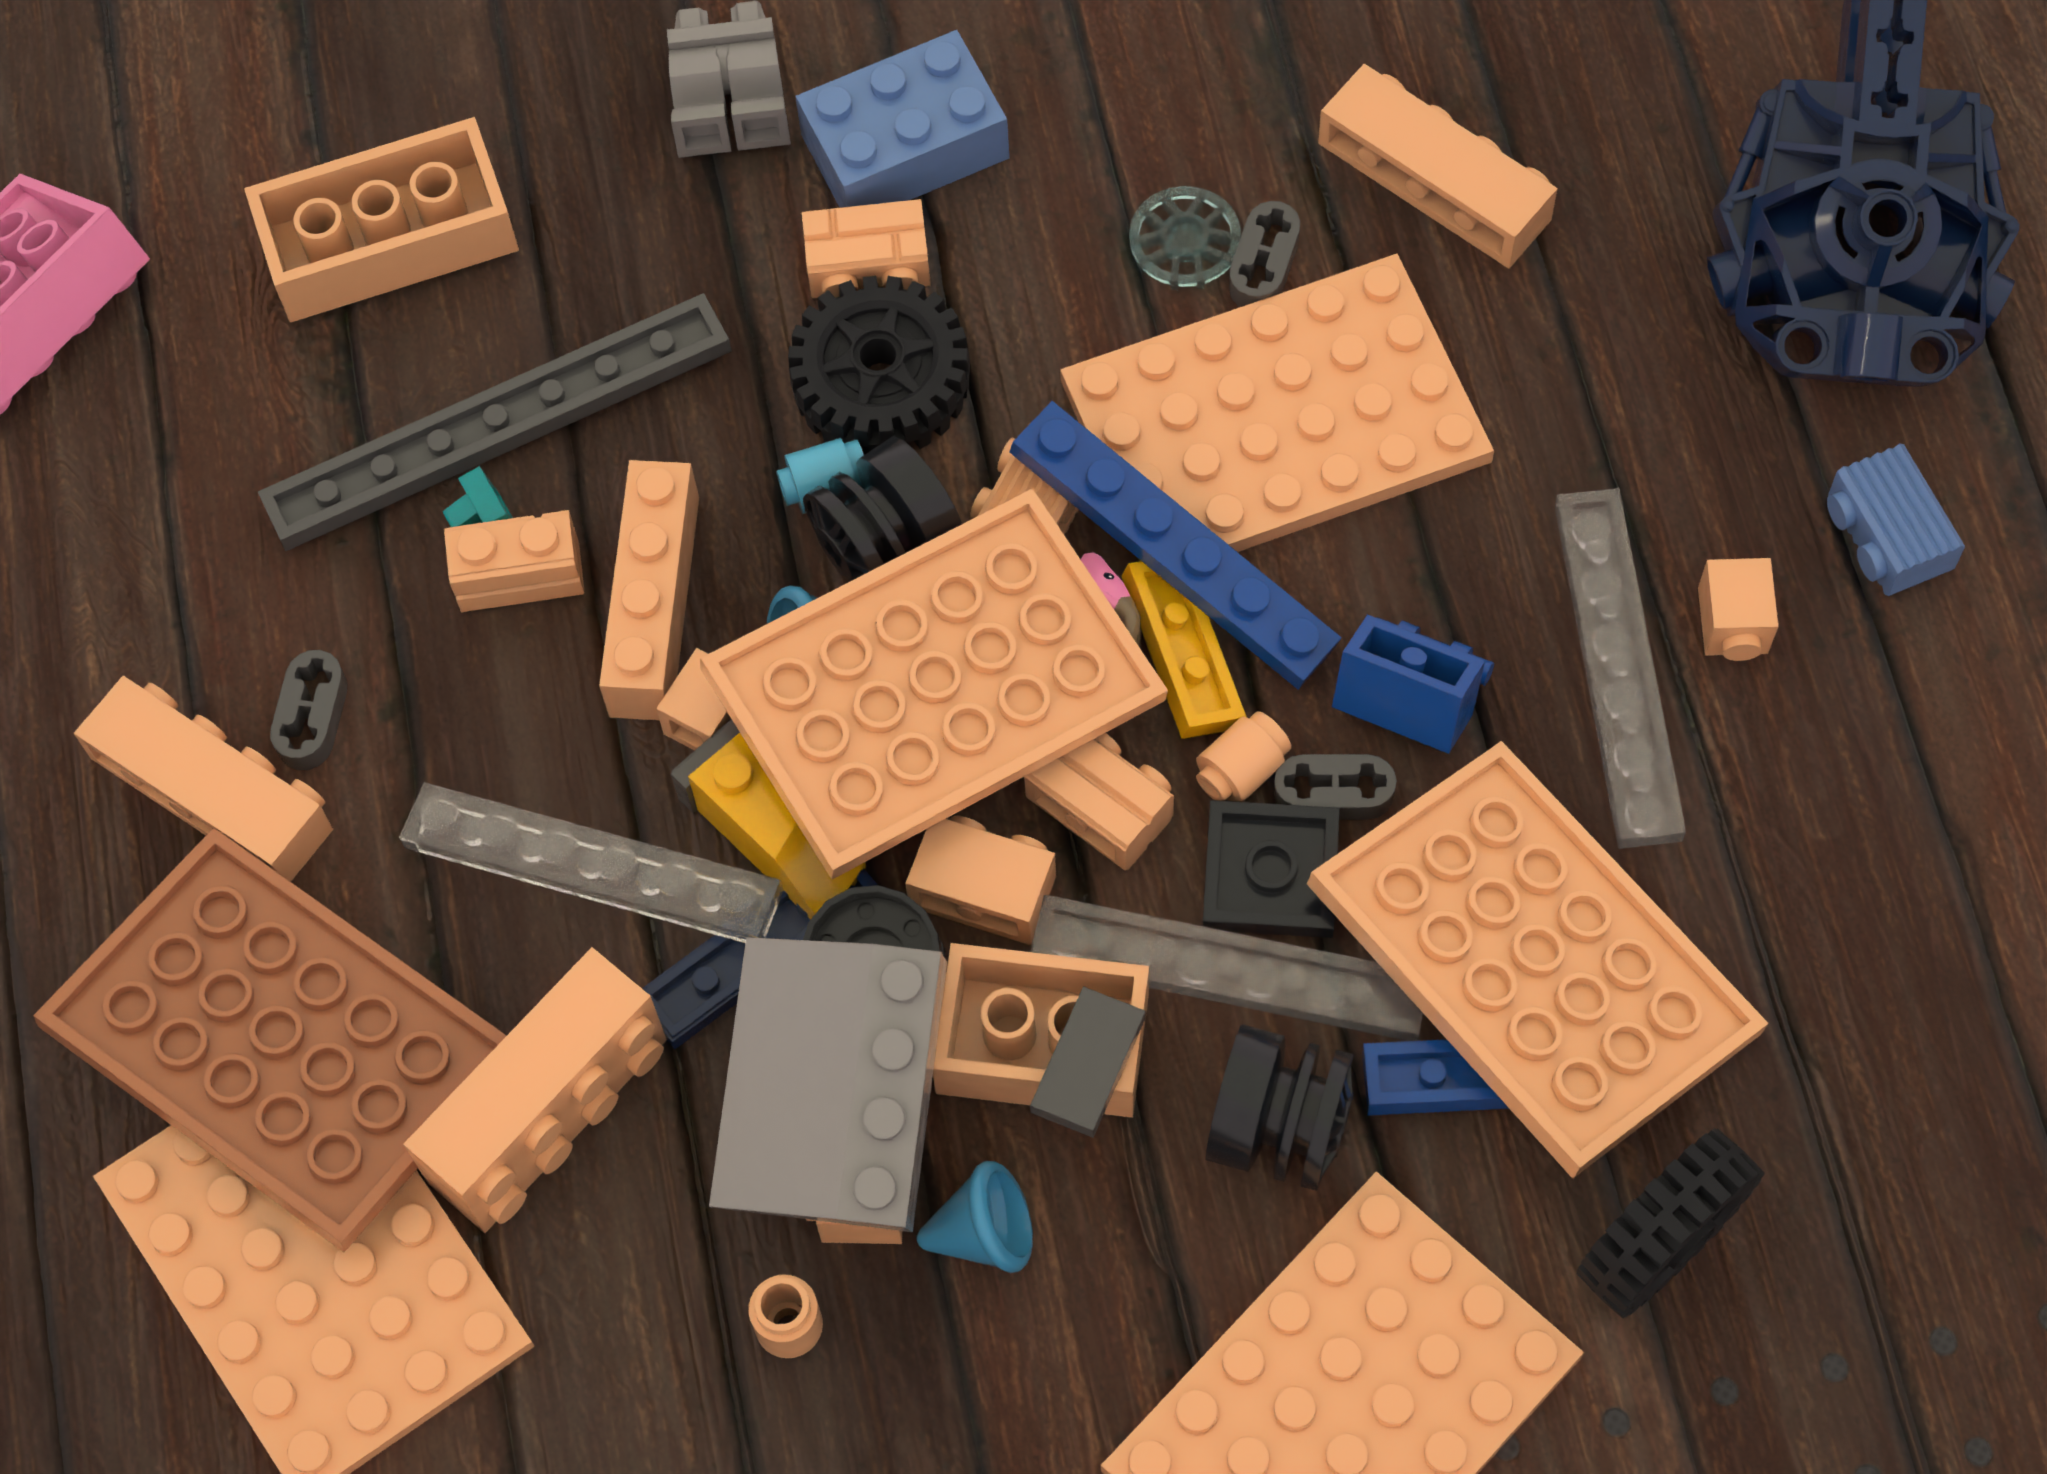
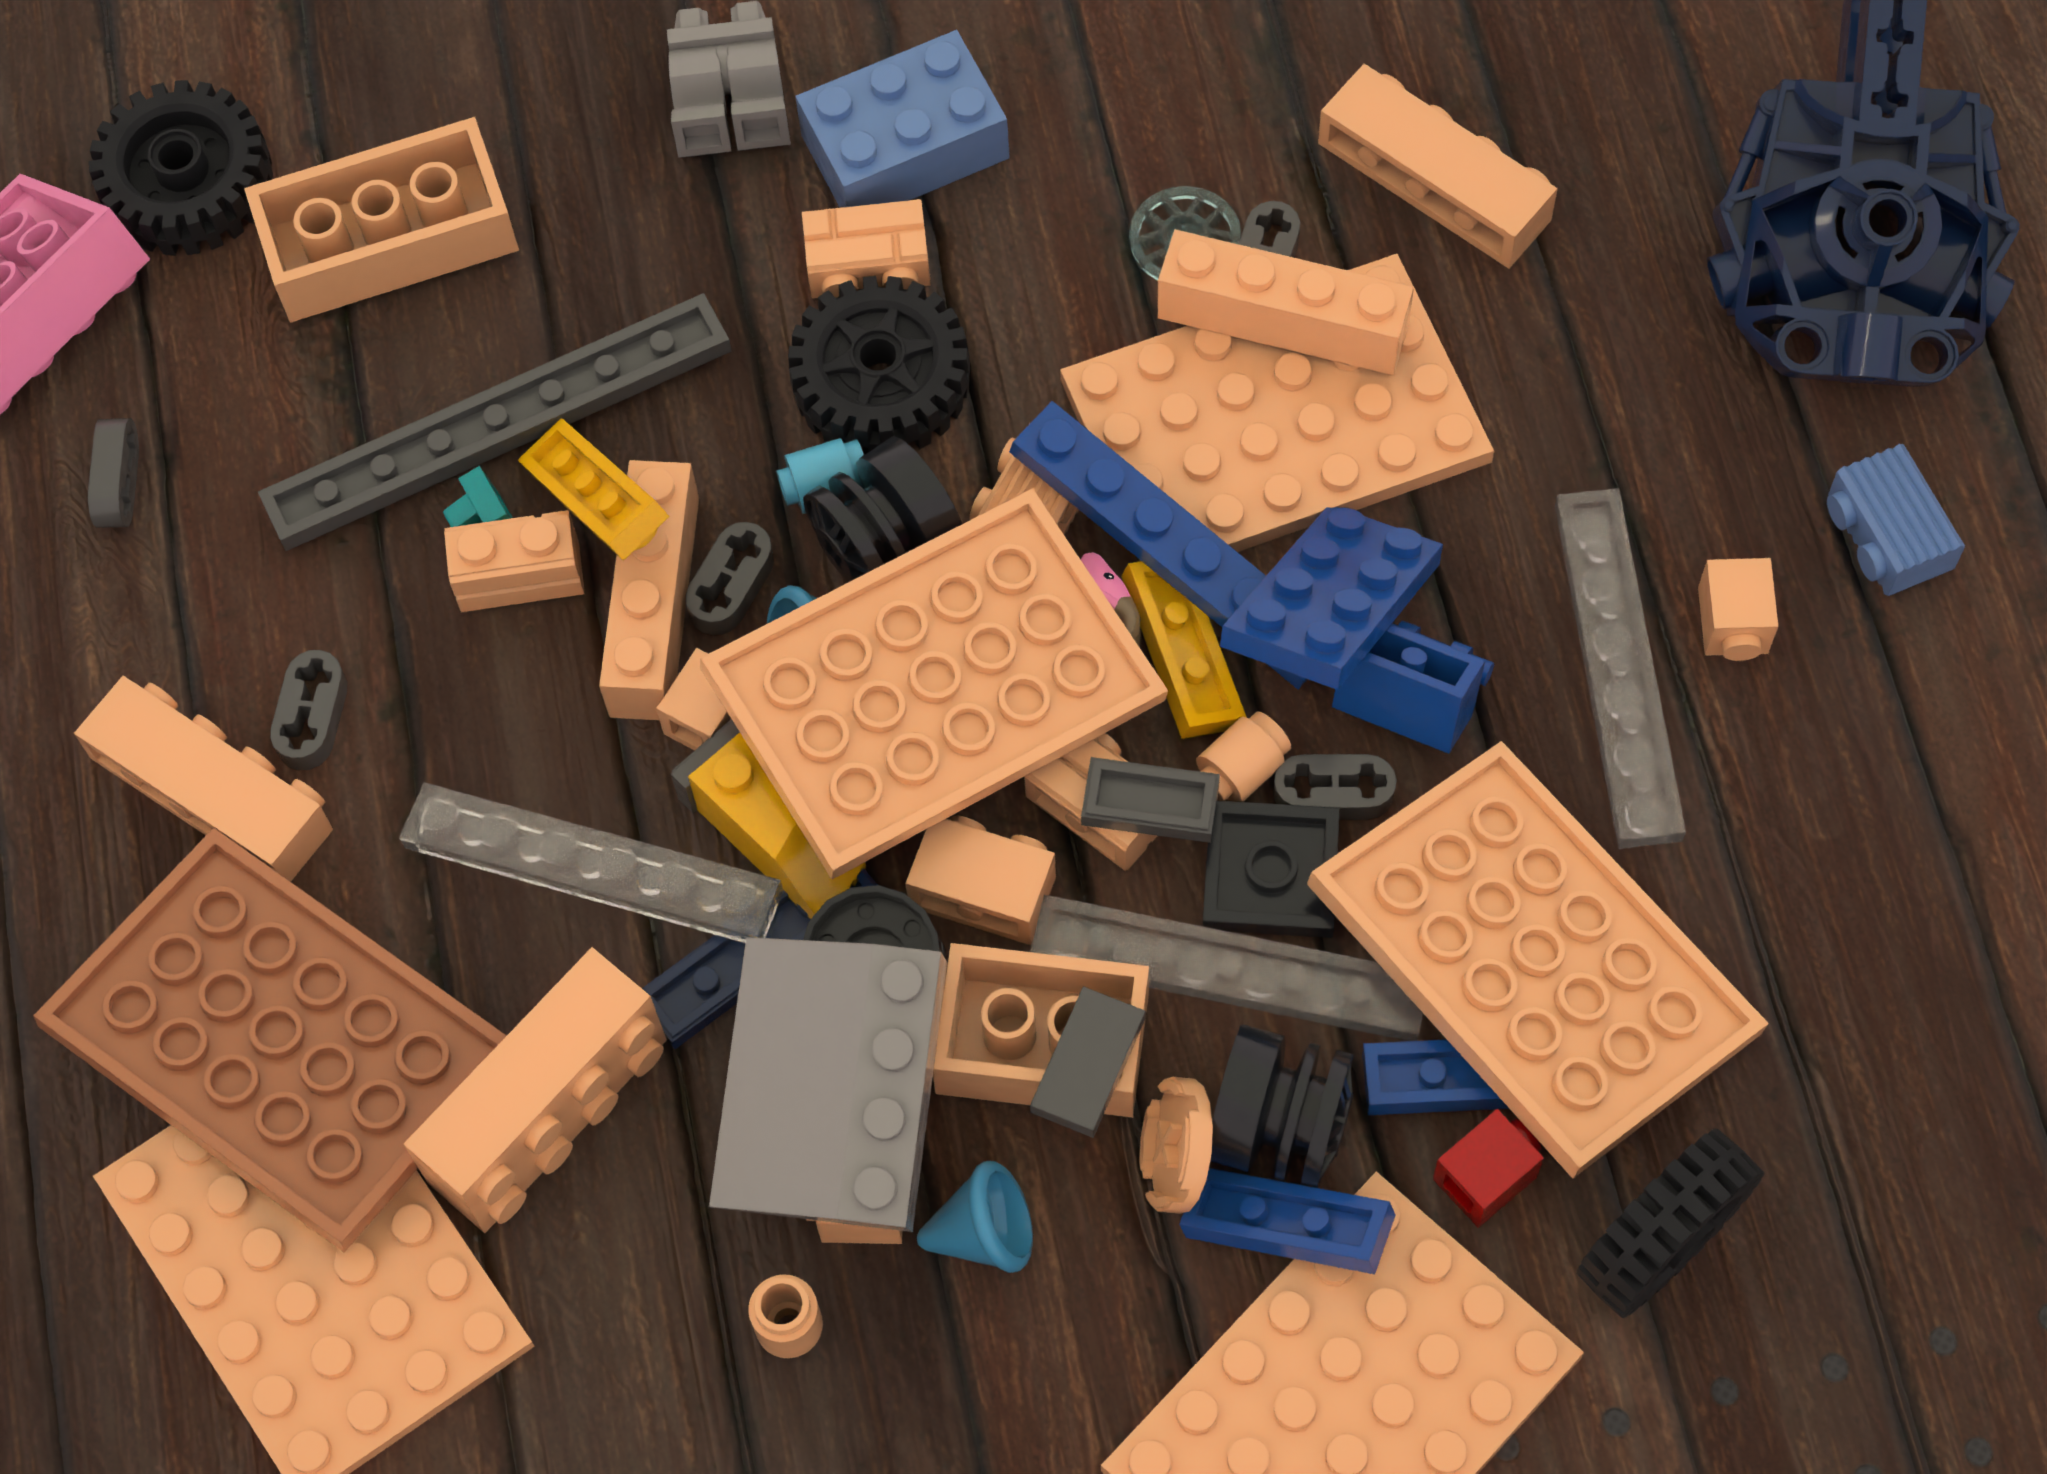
(113, 472): none -> dark grey beam
(141, 158): none -> black wheel
(594, 489): none -> yellow plate
(719, 571): none -> dark grey beam
(1150, 799): none -> dark grey tile
(1177, 1145): none -> light nougat tile
(1284, 302): none -> light nougat brick
(1290, 1221): none -> blue plate
(1331, 596): none -> blue plate
(1489, 1166): none -> red brick

